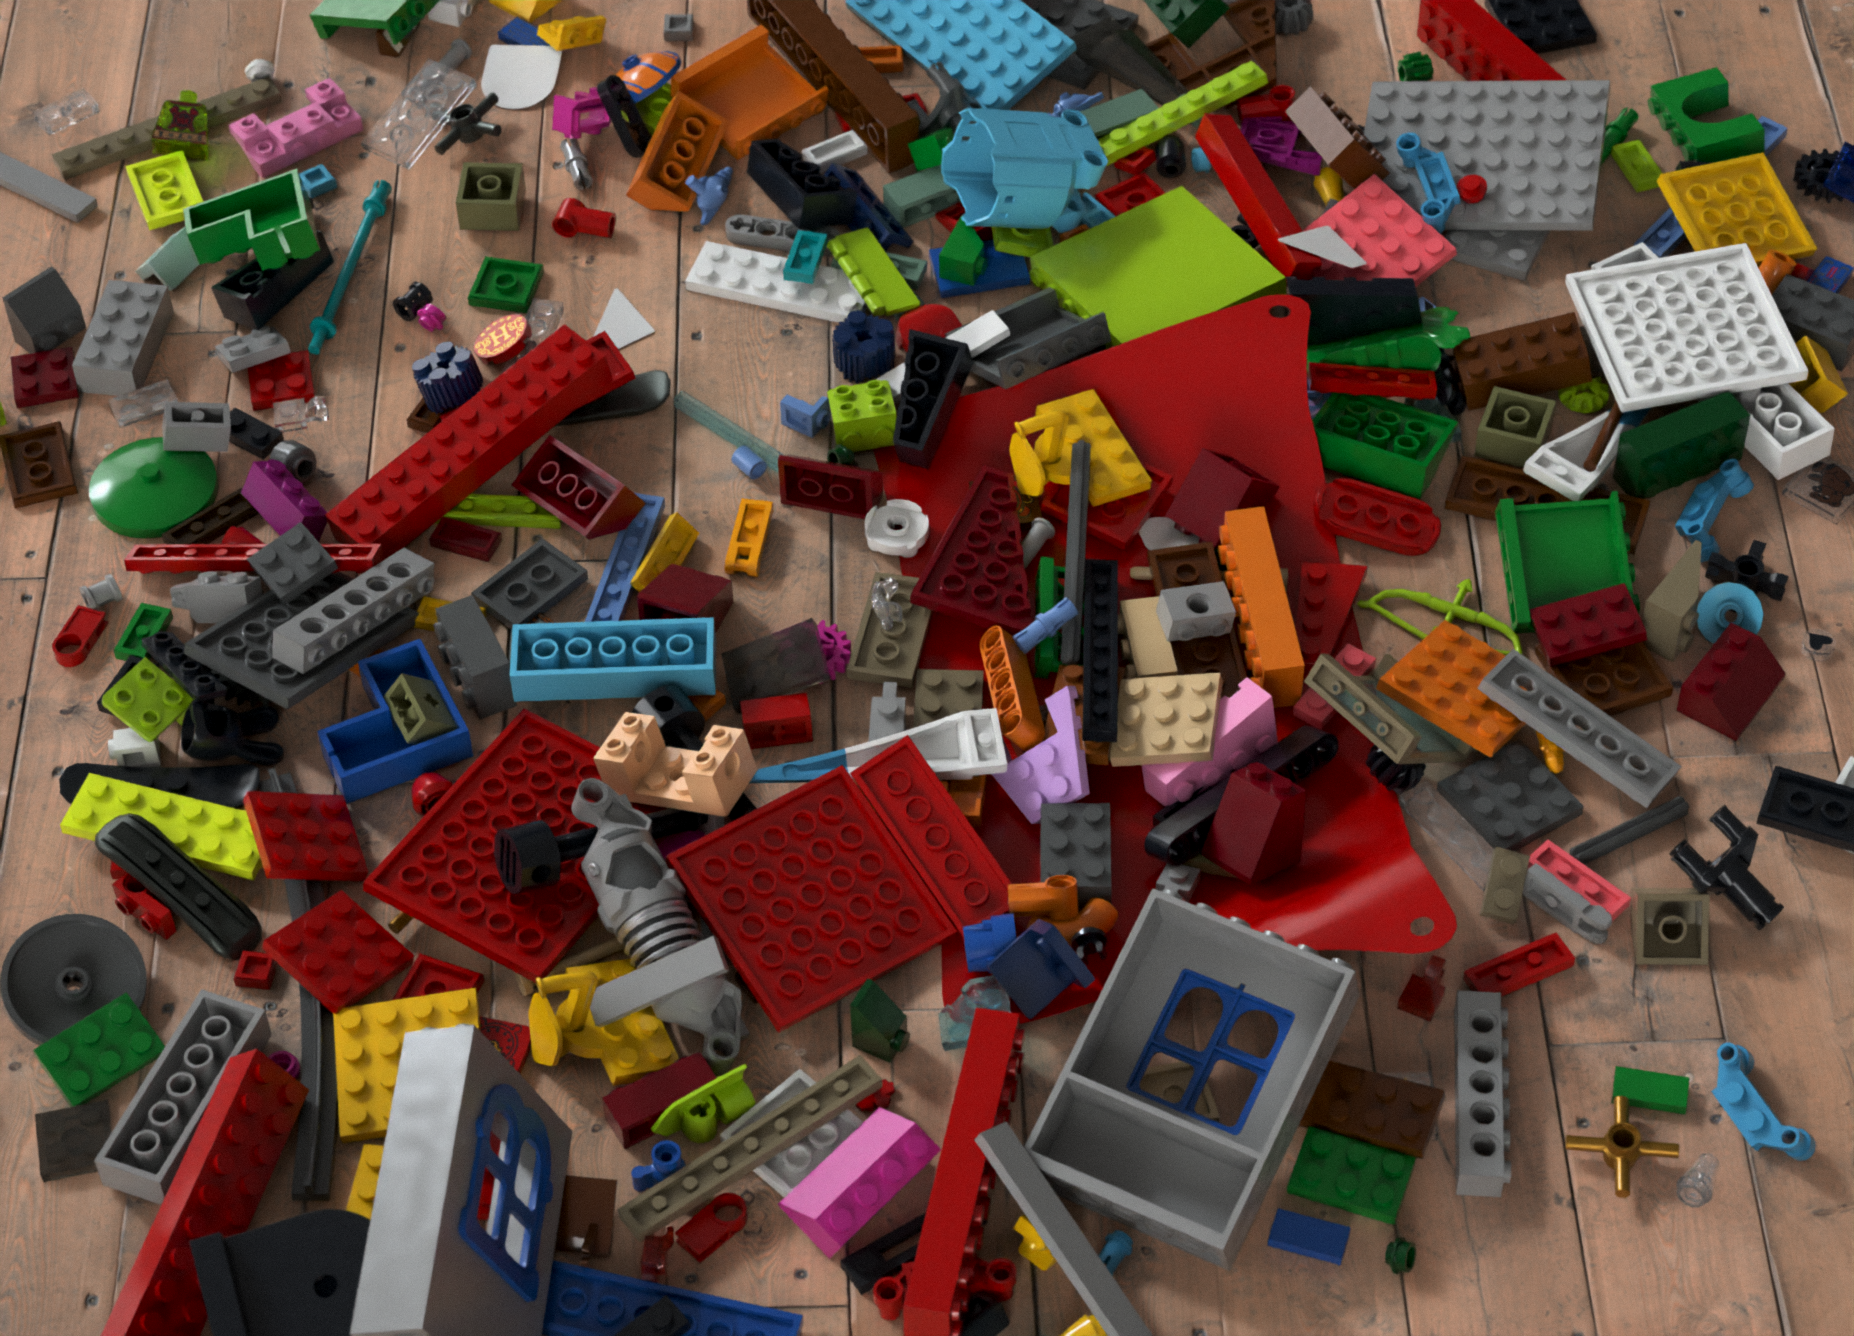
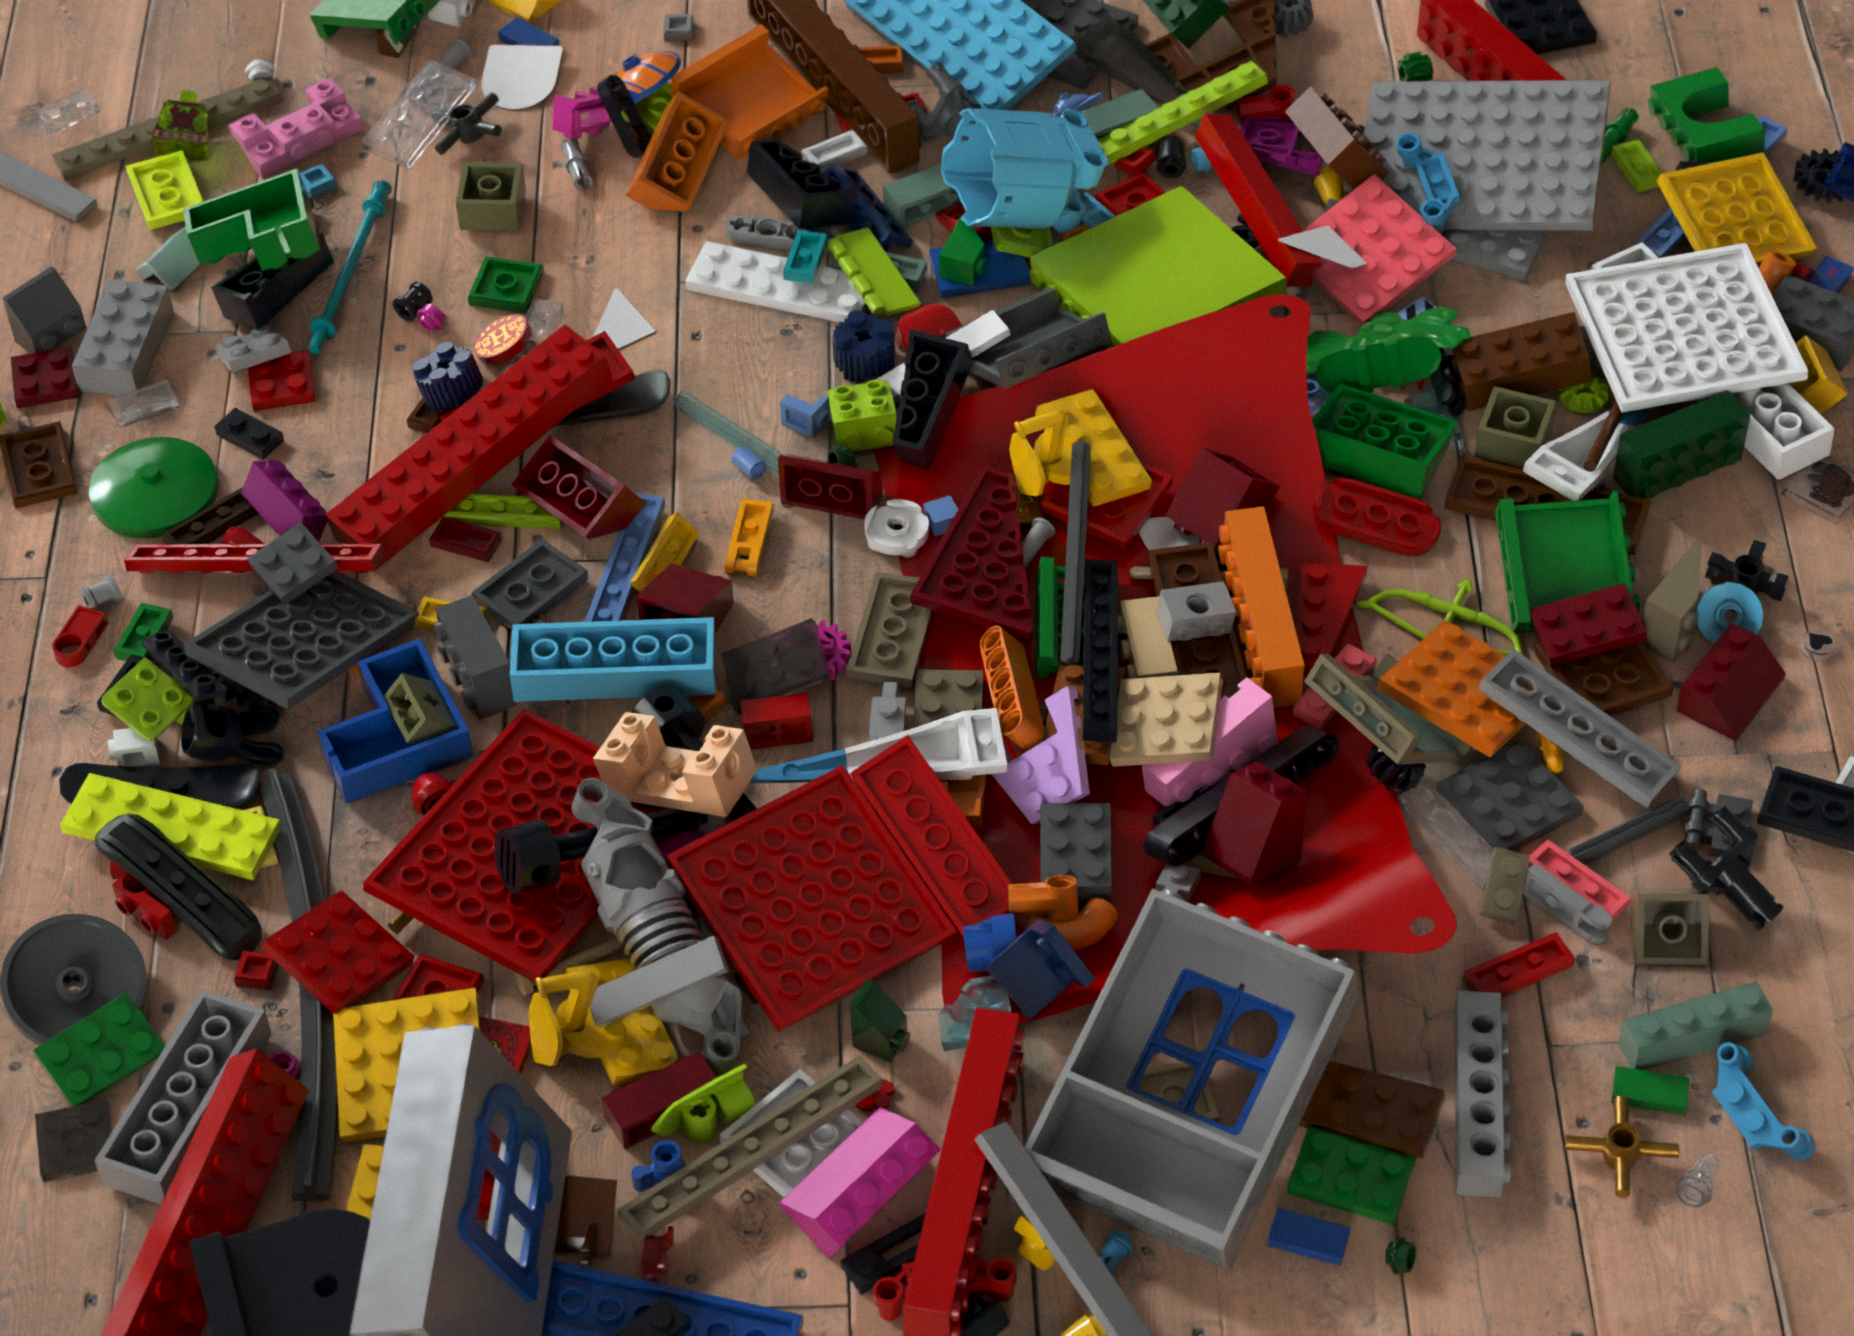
(196, 426): light grey brick -> none
(215, 596): light grey hinge -> none
(295, 413): clear plate -> none
(297, 458): dark grey head -> none
(305, 836): red plate -> none
(352, 610): light grey brick -> none
(573, 32): yellow bracket -> none
(575, 218): red piece -> none
(706, 1232): red piece -> none
(710, 192): medium blue piece -> none
(886, 610): clear piece -> none
(928, 150): green slope -> none
(940, 514): none -> medium blue piece
(1045, 625): medium blue pin -> none
(1089, 941): black plate -> none
(1356, 306): black wedge -> none
(1372, 381): red plate -> none
(1424, 994): clear red plate -> none
(1472, 188): red plate -> none
(1695, 1026): none -> sand green brick
(1701, 809): none -> dark grey plate
(1707, 502): dark azure plate -> none

